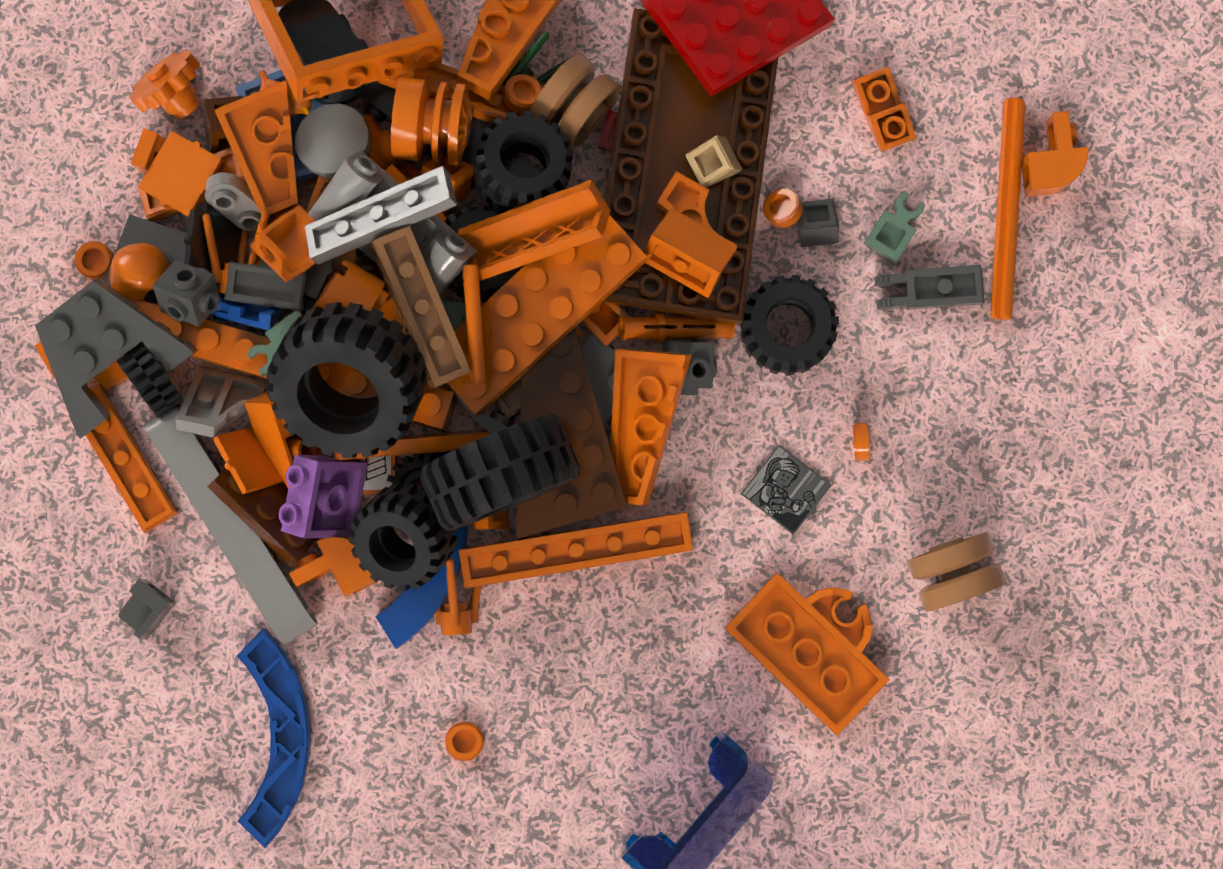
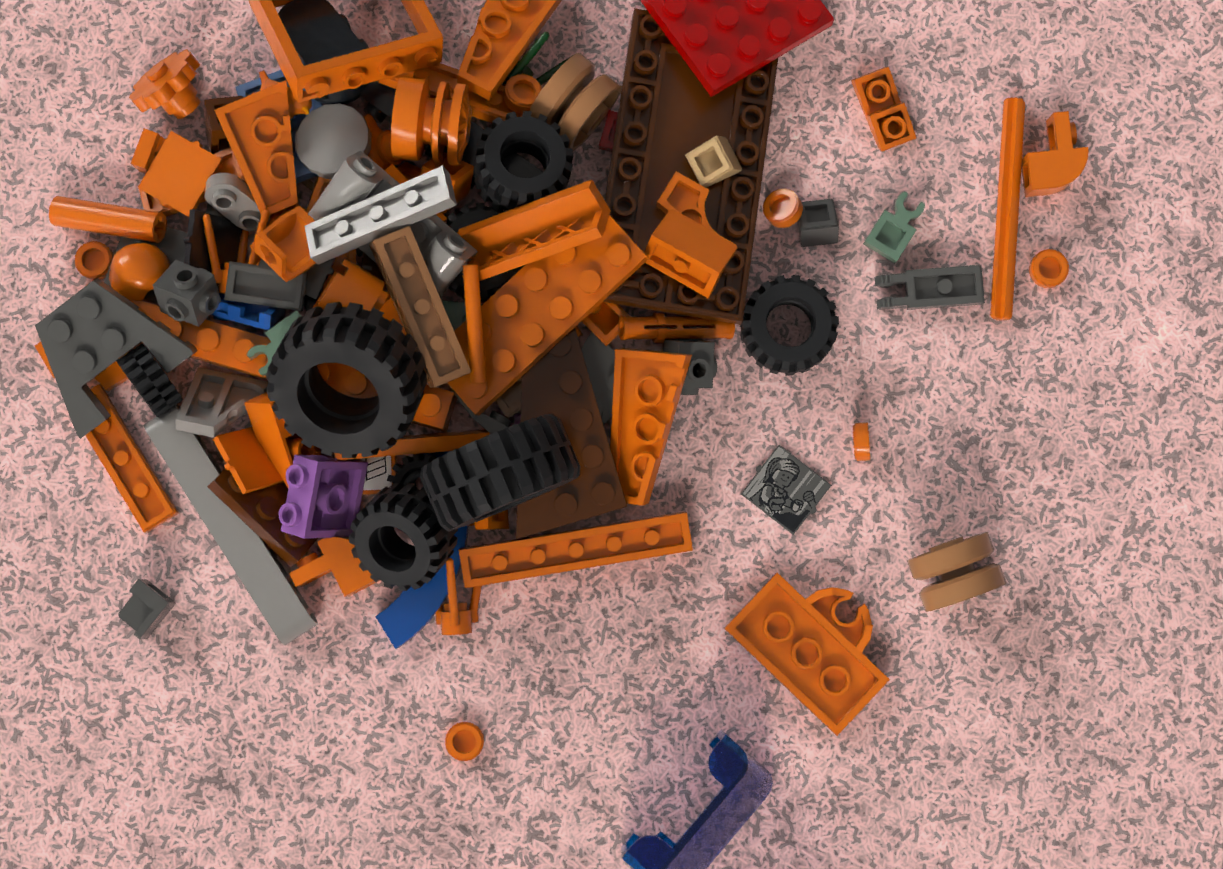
(107, 219): none -> orange piece
(289, 737): blue tile -> none
(1048, 268): none -> orange tile

